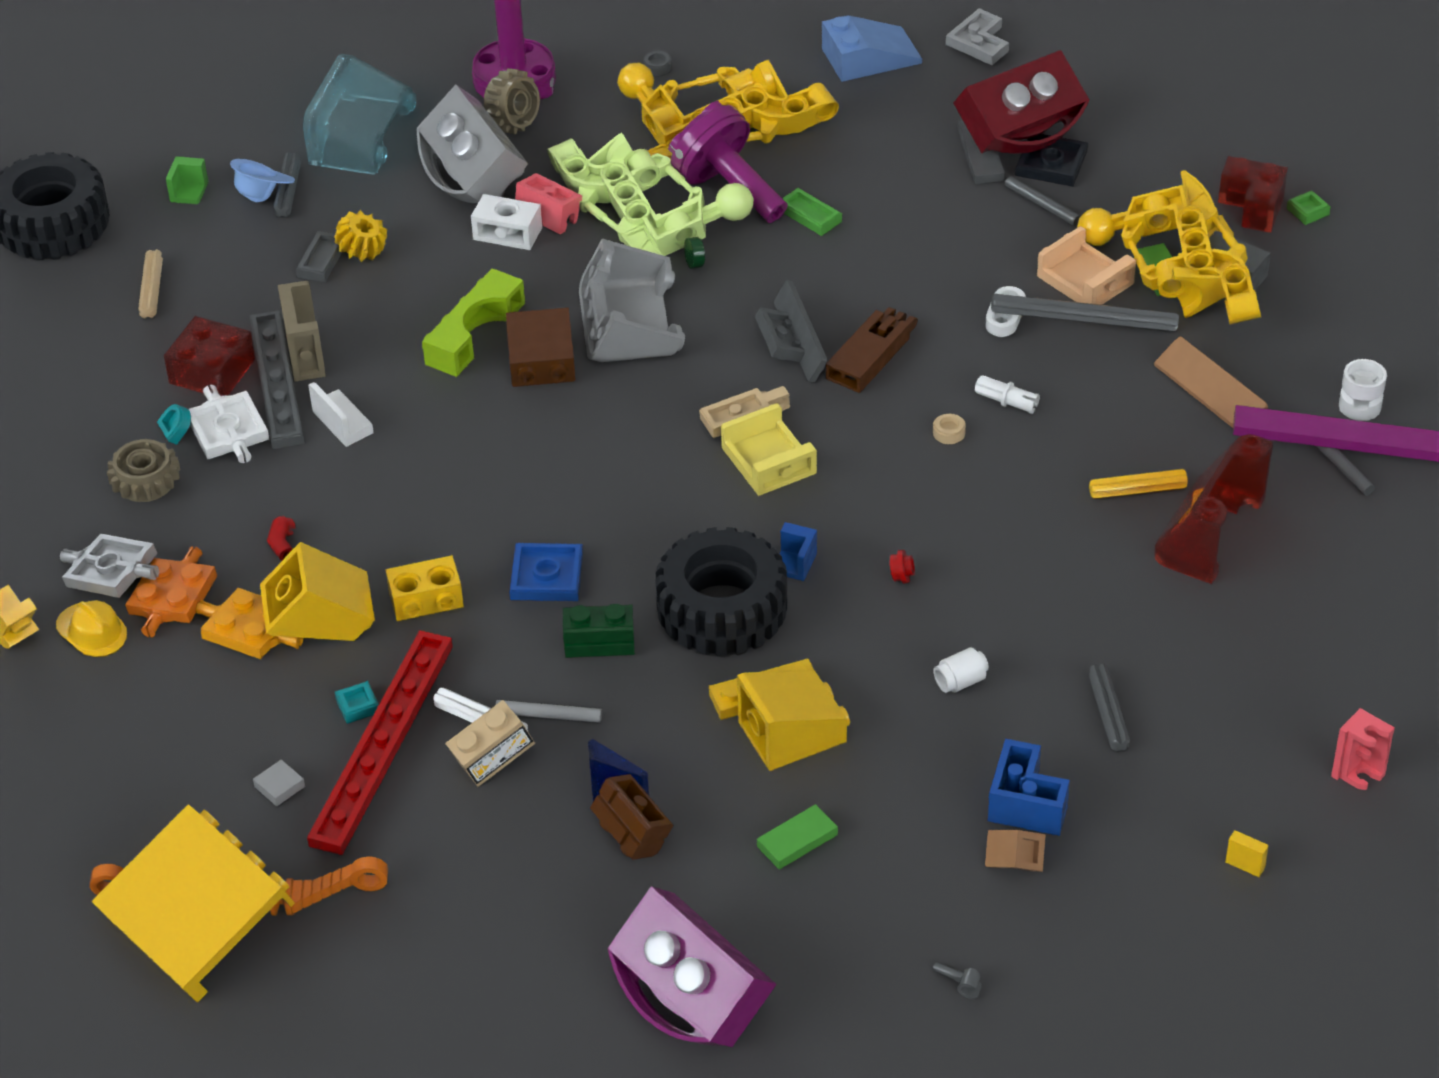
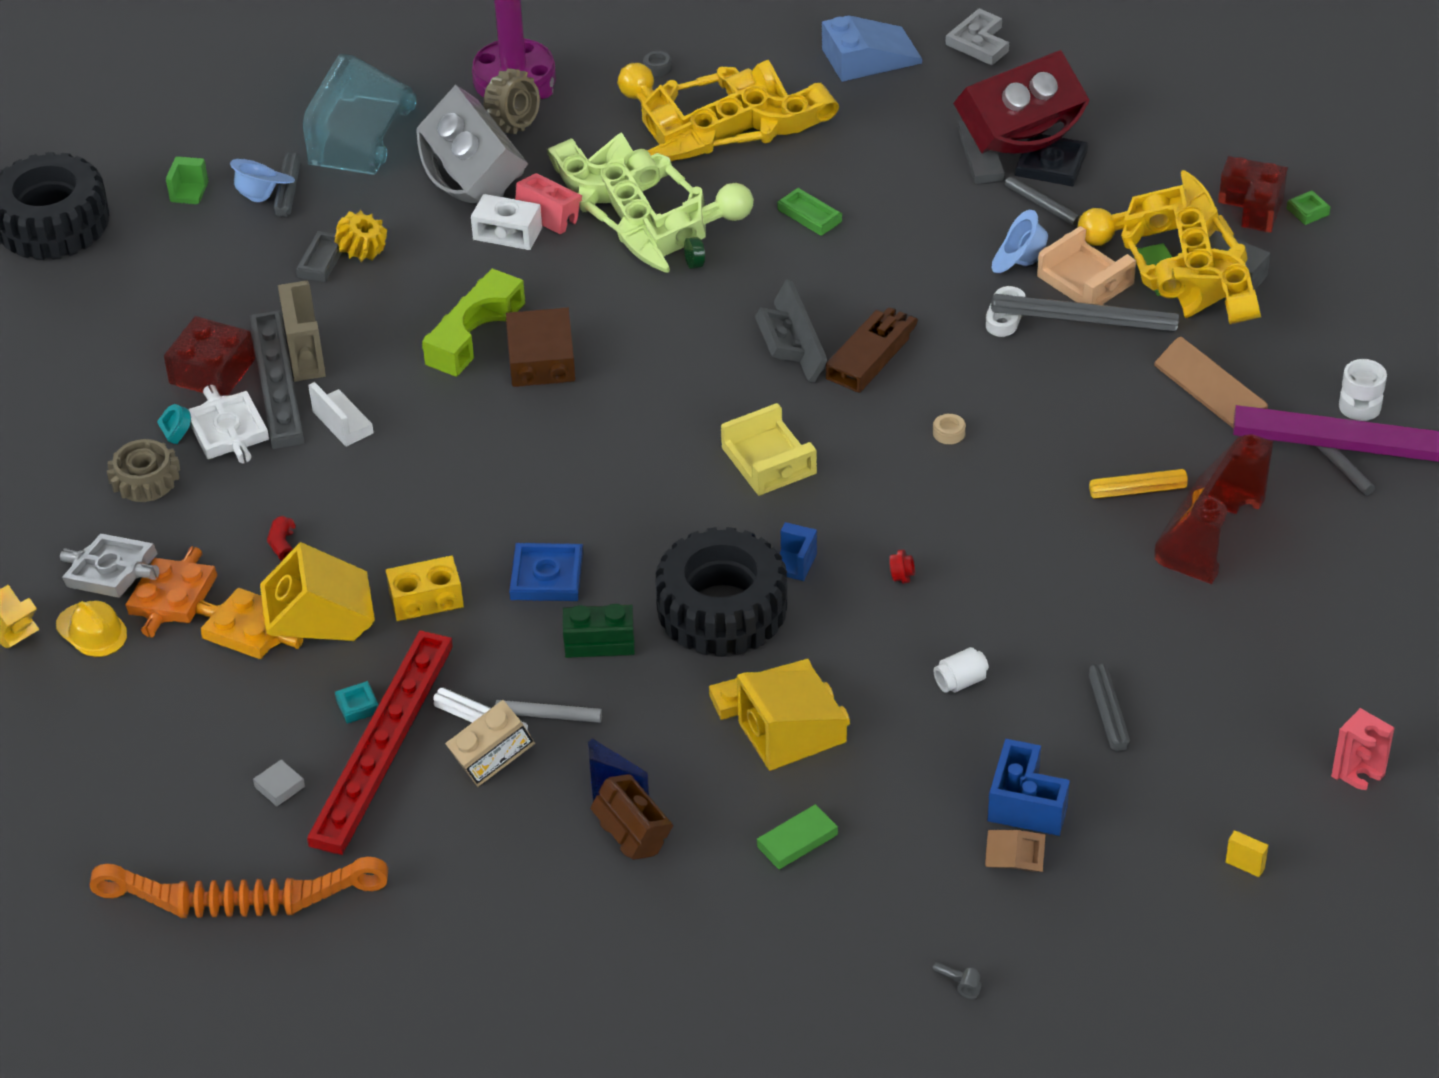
(150, 283): tan axle -> none
(190, 897): yellow panel -> none
(626, 304): light grey windscreen -> none
(687, 970): piece -> none
(713, 147): magenta piece -> none
(726, 410): tan hinge -> none
(1007, 394): white axle -> none
(1022, 243): none -> light blue piece

